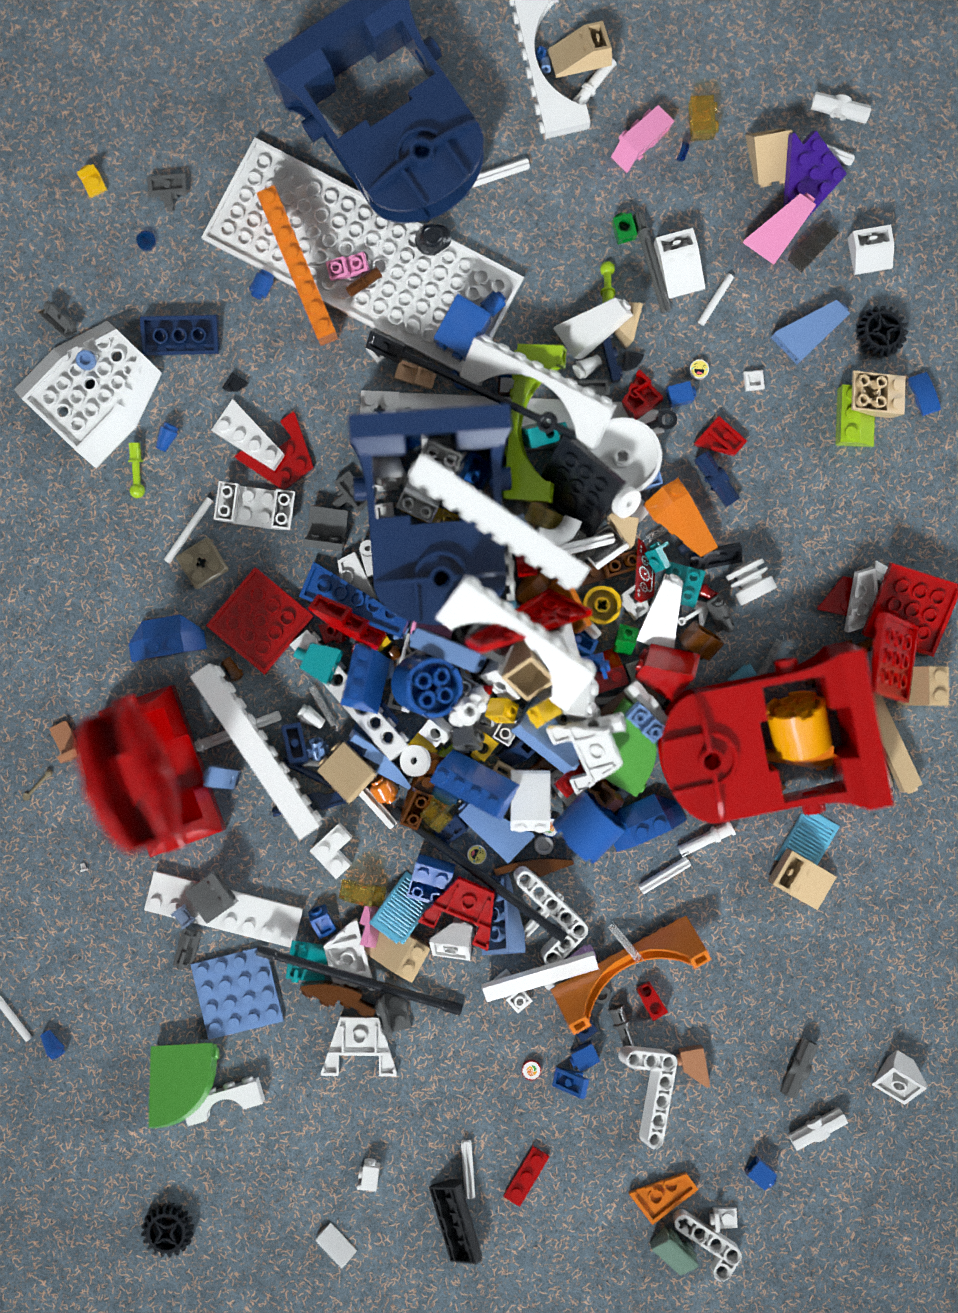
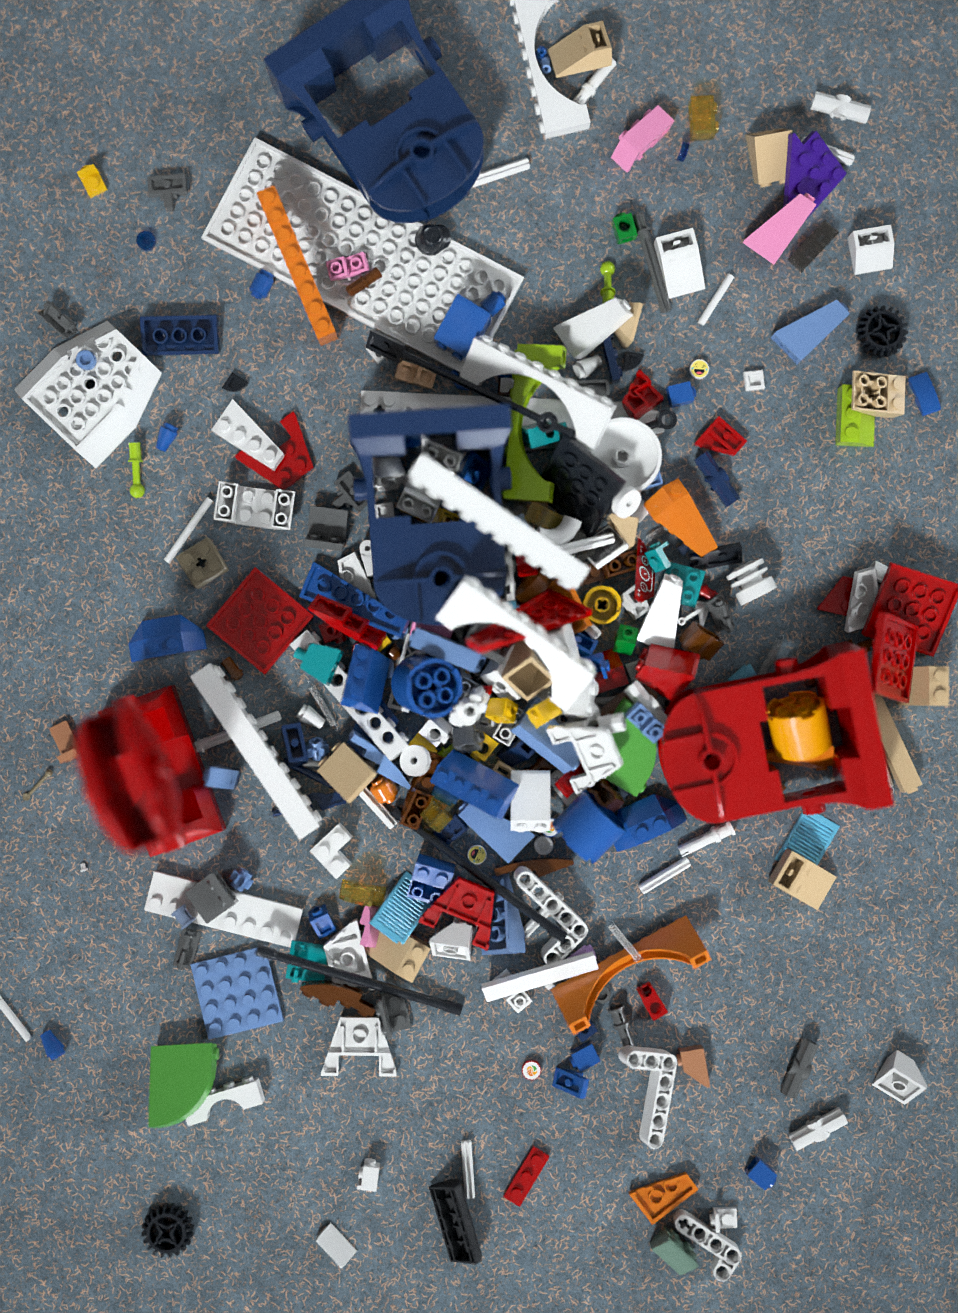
(241, 879): none -> medium blue gear

